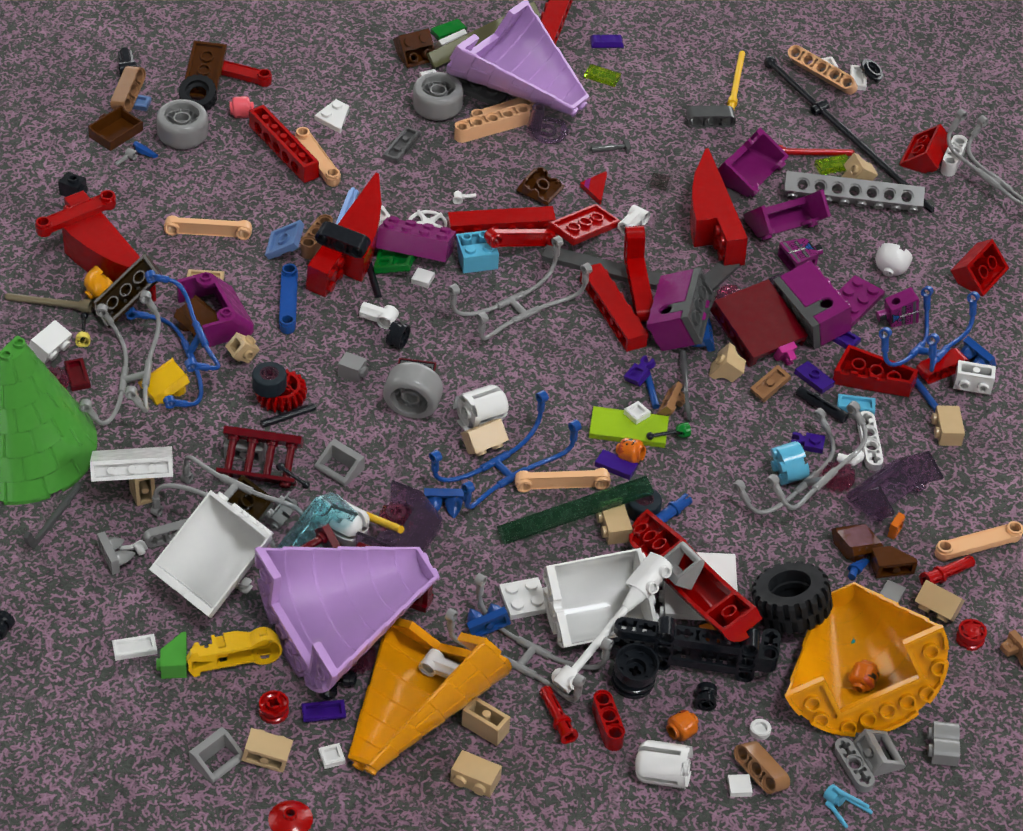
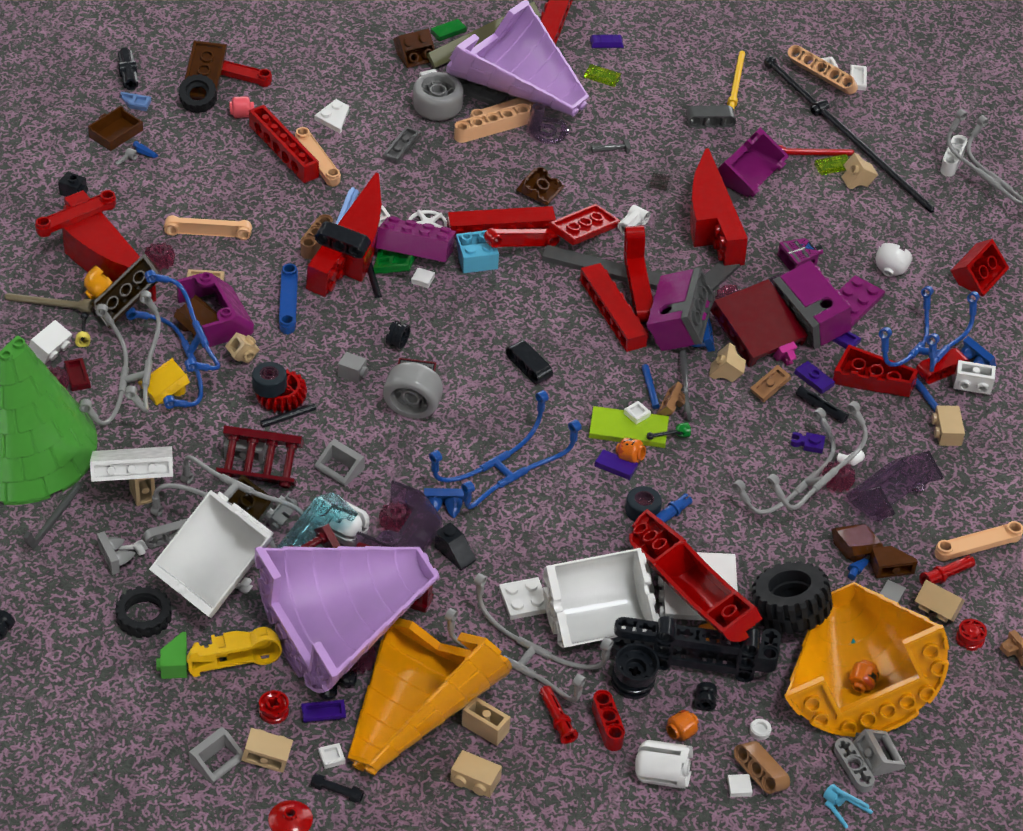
(128, 88): medium nougat beam -> none
(134, 647): white tile -> none
(147, 628): none -> black tyre
(161, 255): none -> clear pink gear
(182, 124): light grey wheel -> none
(281, 467): black hinge -> none
(284, 239): medium blue plate -> none
(355, 794): none -> black bar
(381, 315): white piece -> none
(385, 523): yellow bar -> none
(436, 663): white piece -> none
(443, 41): white tile -> none
(454, 546): none -> black slope
(458, 197): white hand -> none
(480, 406): white cylinder -> none
(482, 317): light grey bar -> none
(485, 436): tan brick -> none
(495, 619): blue tile -> none
(529, 362): none -> black beam
(562, 479): light nougat piece -> none
(575, 510): clear green tile -> none
(595, 186): red tile -> none
(615, 525): tan brick -> none
(639, 373): dark purple plate -> none
(642, 584): white bar -> none
(689, 576): light grey tile -> none
(788, 215): magenta windscreen -> none
(789, 462): medium azure brick -> none
(862, 187): light grey brick -> none
(865, 403): medium azure tile -> none
(871, 70): black gear -> none
(871, 441): white beam -> none
(896, 526): orange tile -> none
(900, 308): magenta torso -> none
(926, 150): red slope -> none
(944, 743): light grey brick -> none

